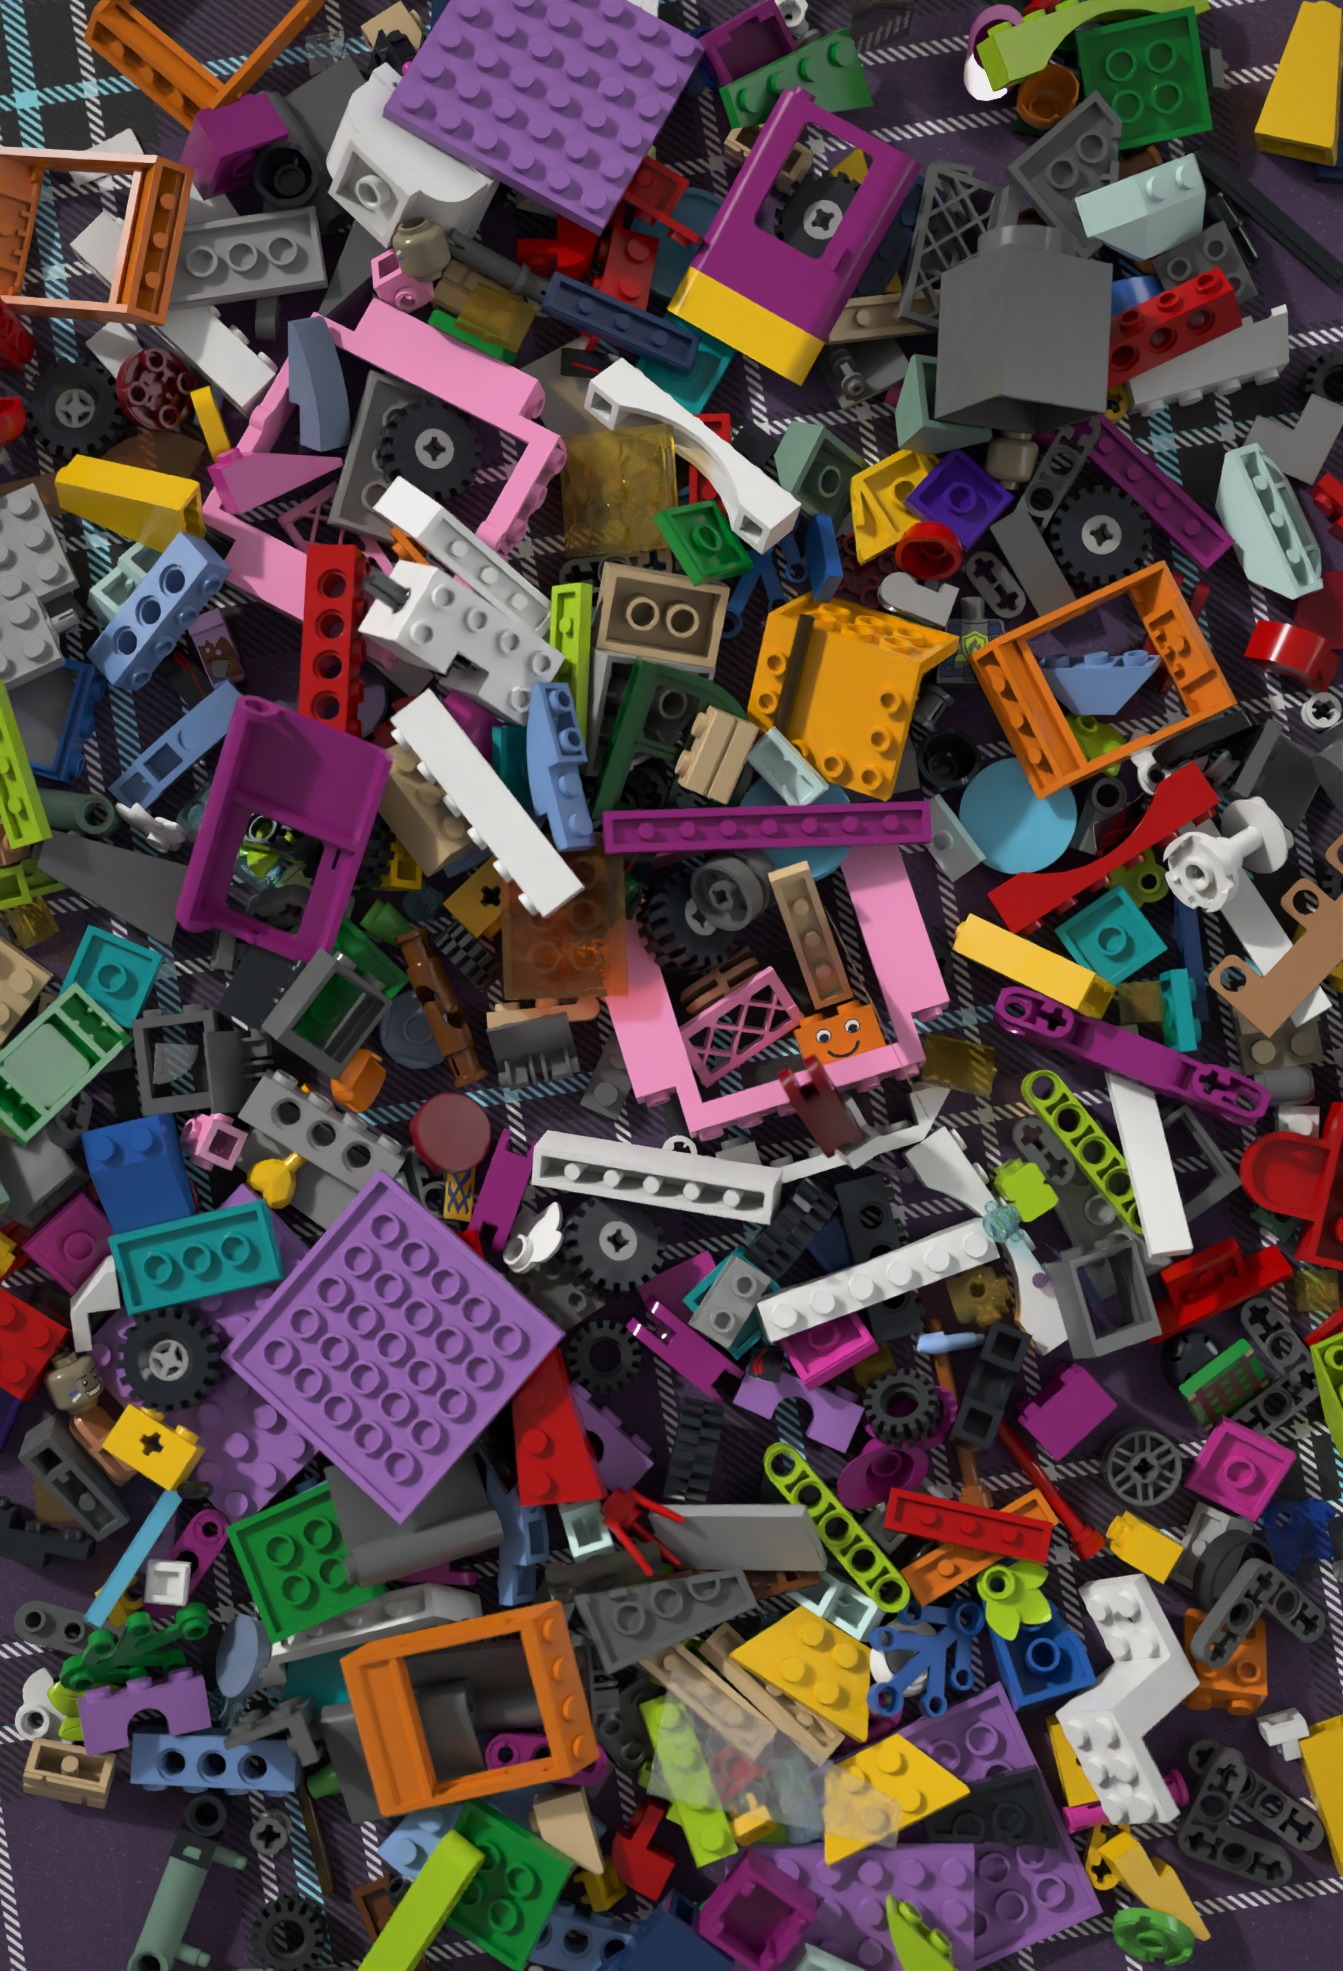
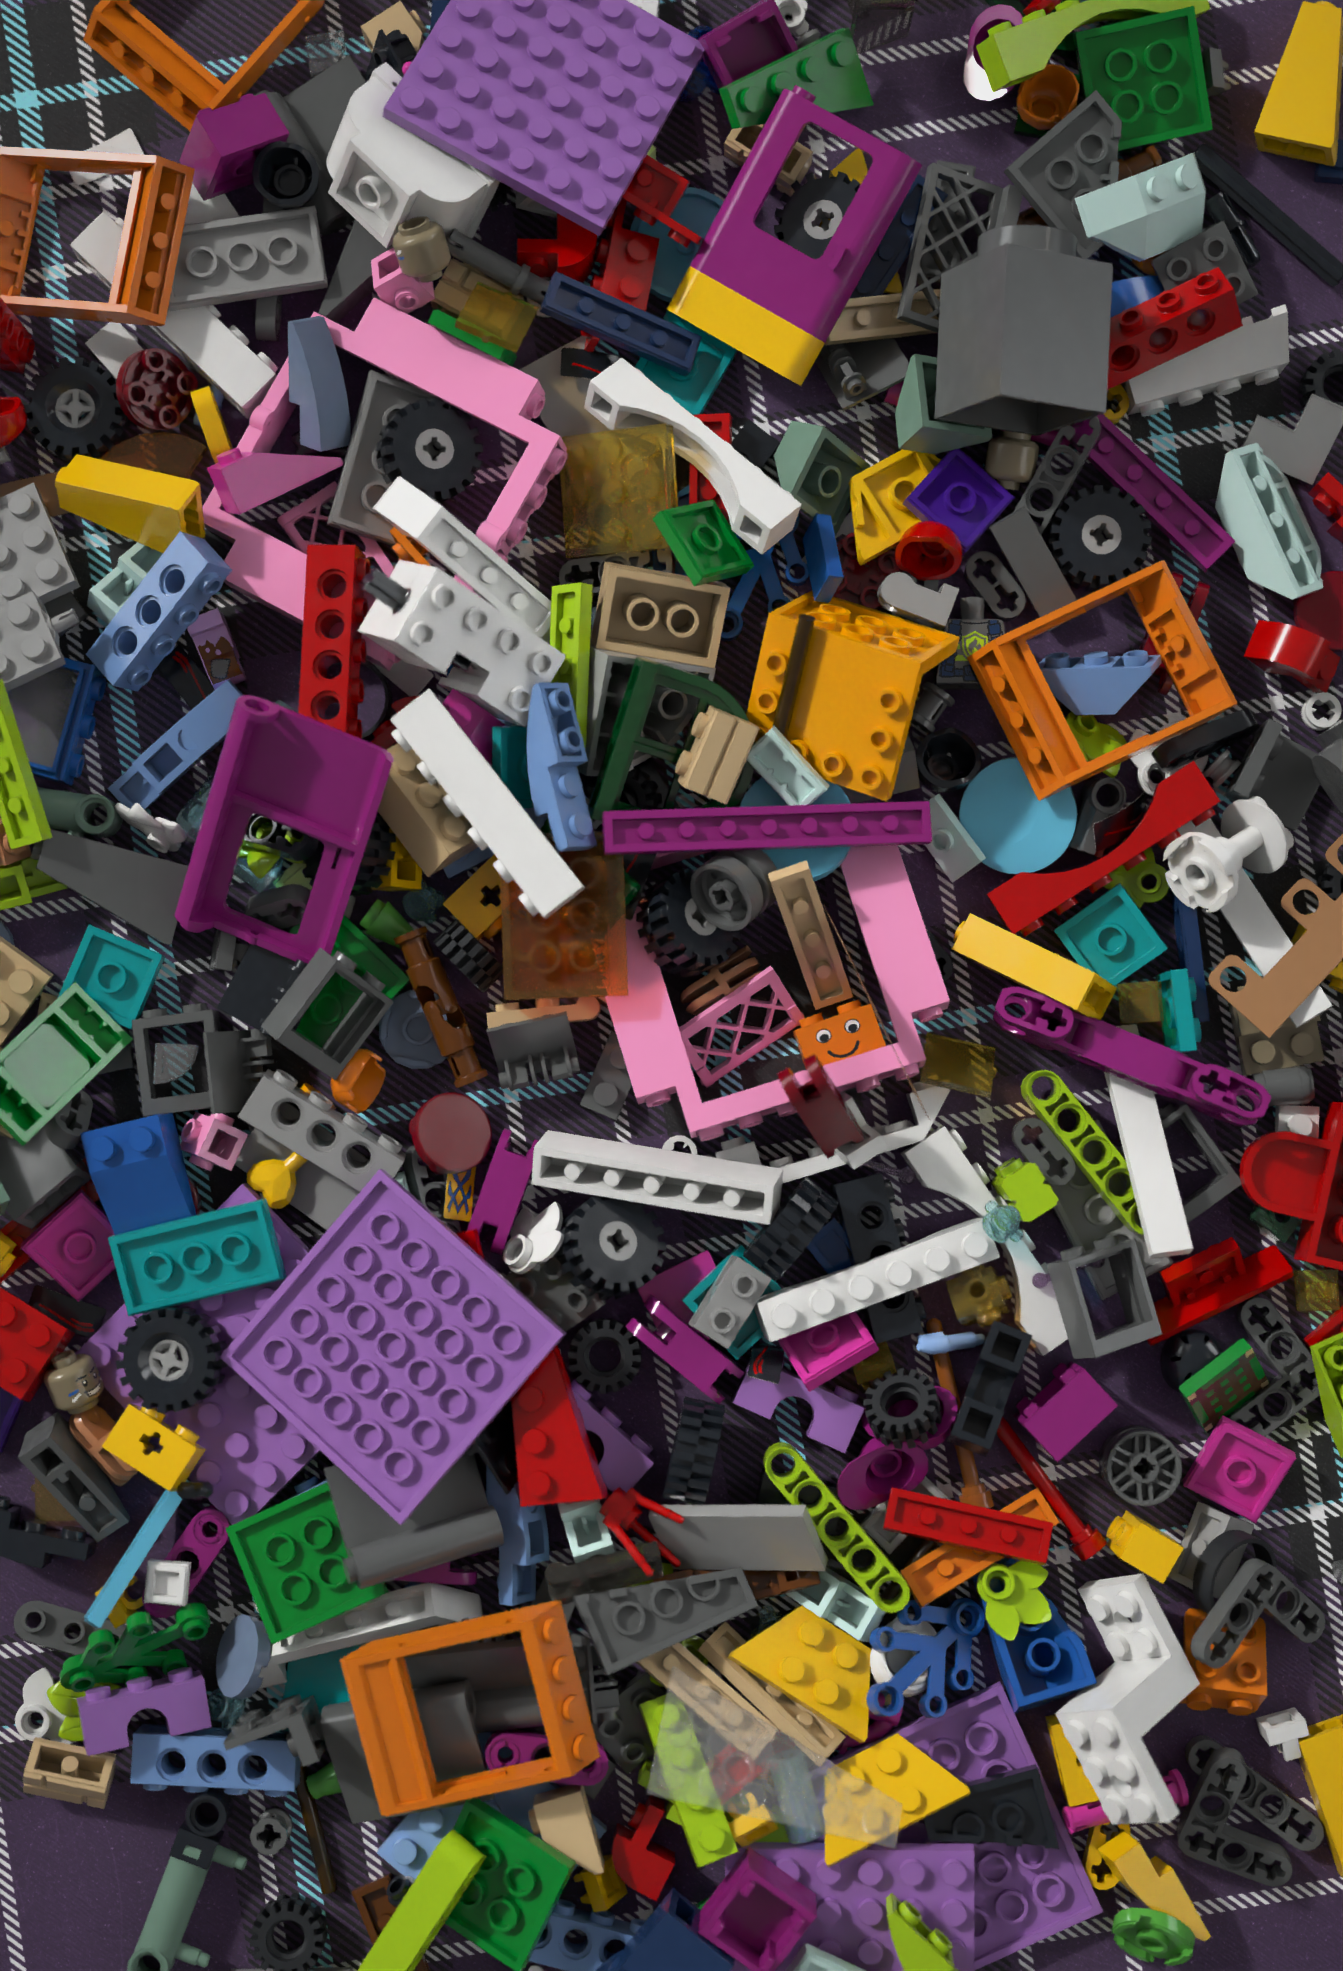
(31, 923): clear yellow tile -> none
(96, 1294): white slope -> none
(1302, 1533): clear blue plate -> none

